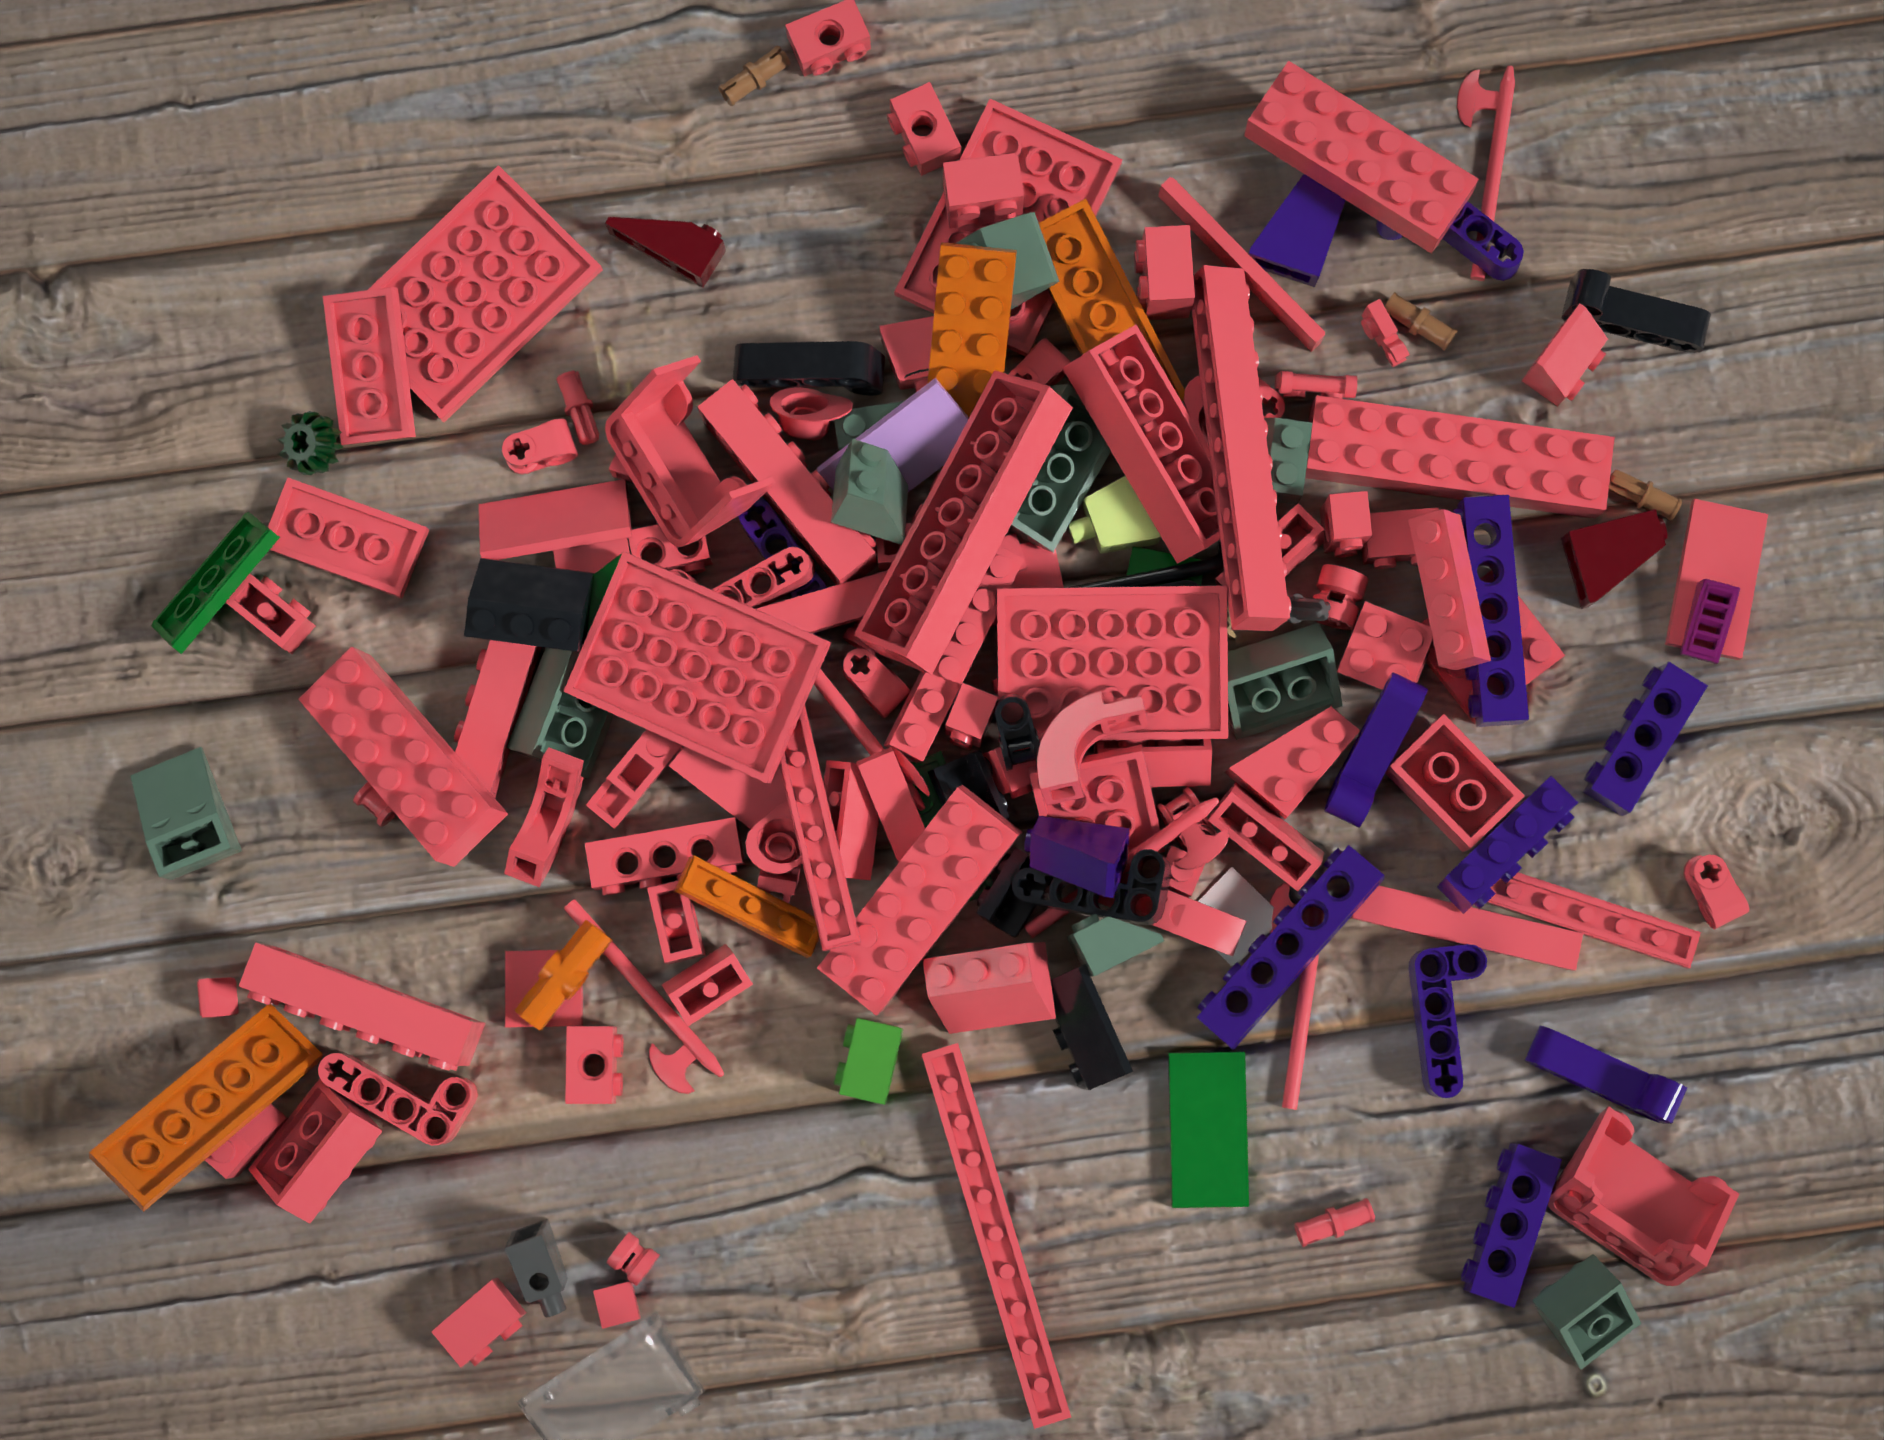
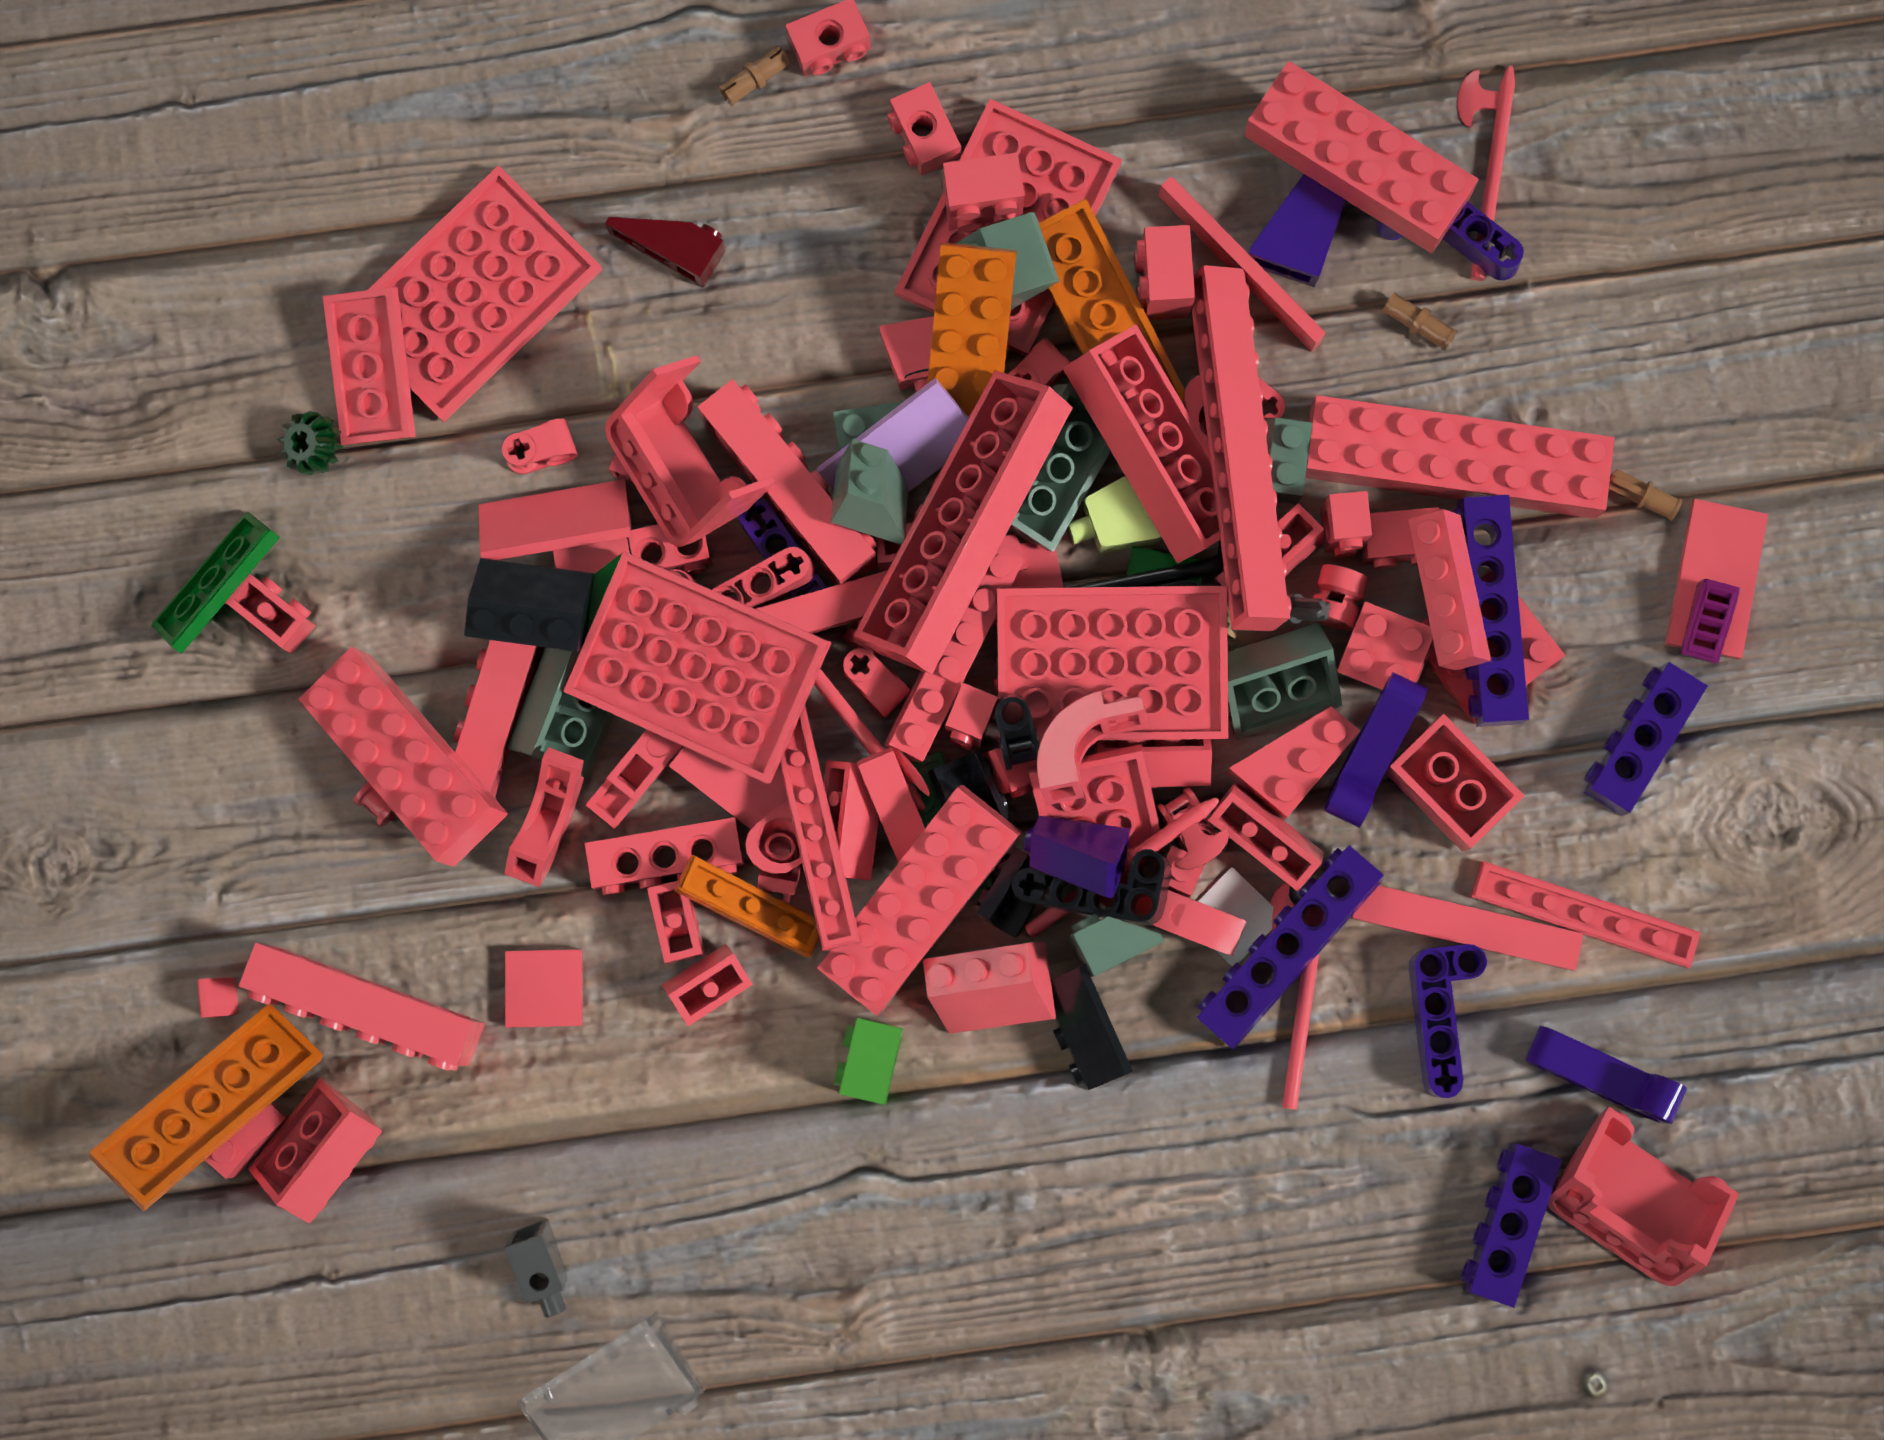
(183, 815): sand green slope -> none
(346, 537): coral plate -> none
(392, 1092): coral beam -> none
(480, 1322): coral brick -> none
(563, 975): orange piece -> none
(578, 407): coral axle -> none
(580, 1045): coral brick -> none
(617, 1304): coral tile -> none
(639, 1265): coral wheel -> none
(672, 1067): coral piece -> none
(808, 412): coral piece -> none
(810, 364): black beam -> none
(996, 1236): coral plate -> none
(1208, 1130): green tile -> none
(1296, 385): coral plate -> none
(1334, 1222): coral pin -> none
(1379, 325): coral plate -> none
(1502, 849): dark purple brick -> none
(1567, 357): coral slope -> none
(1587, 1310): sand green slope -> none
(1610, 552): dark red slope -> none
(1637, 314): black beam -> none
(1716, 895): coral piece -> none

